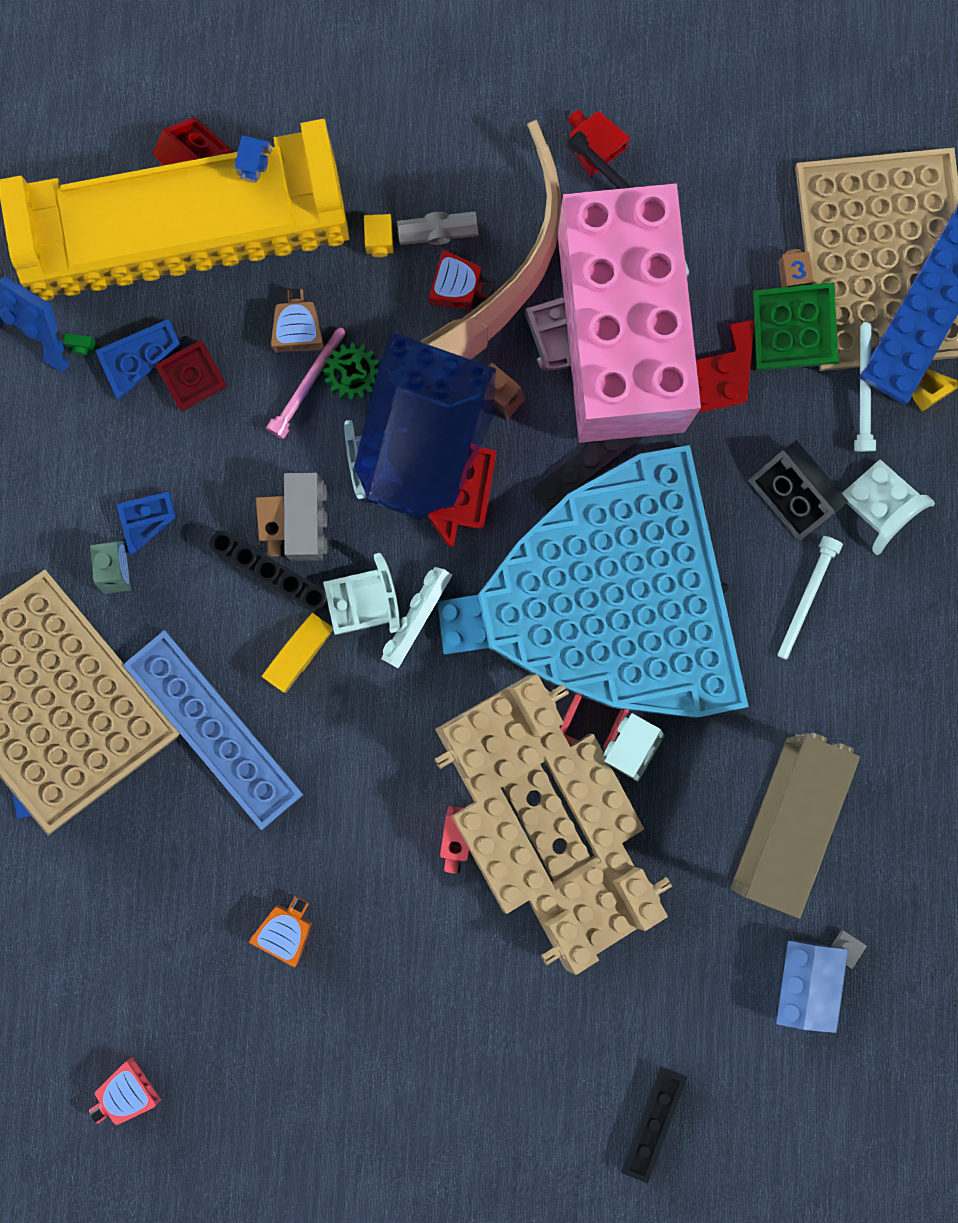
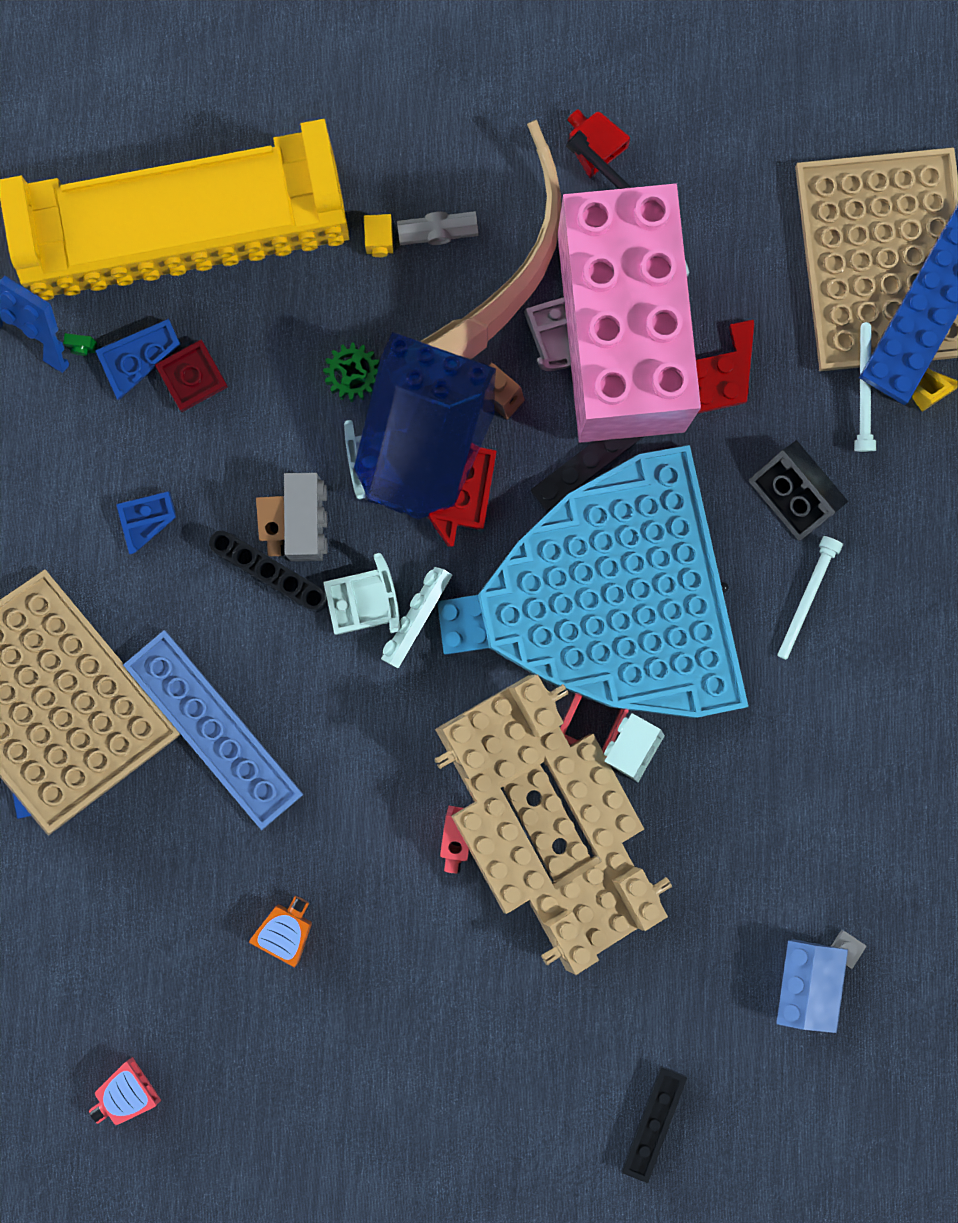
(110, 566): sand green torso -> none
(188, 142): red slope -> none
(252, 158): blue brick -> none
(280, 424): bright pink piece -> none
(296, 325): torso -> none
(298, 653): yellow slope -> none
(457, 283): torso -> none
(795, 268): medium nougat brick -> none
(795, 823): dark tan door -> none
(796, 326): green plate -> none
(885, 502): light aqua piece -> none

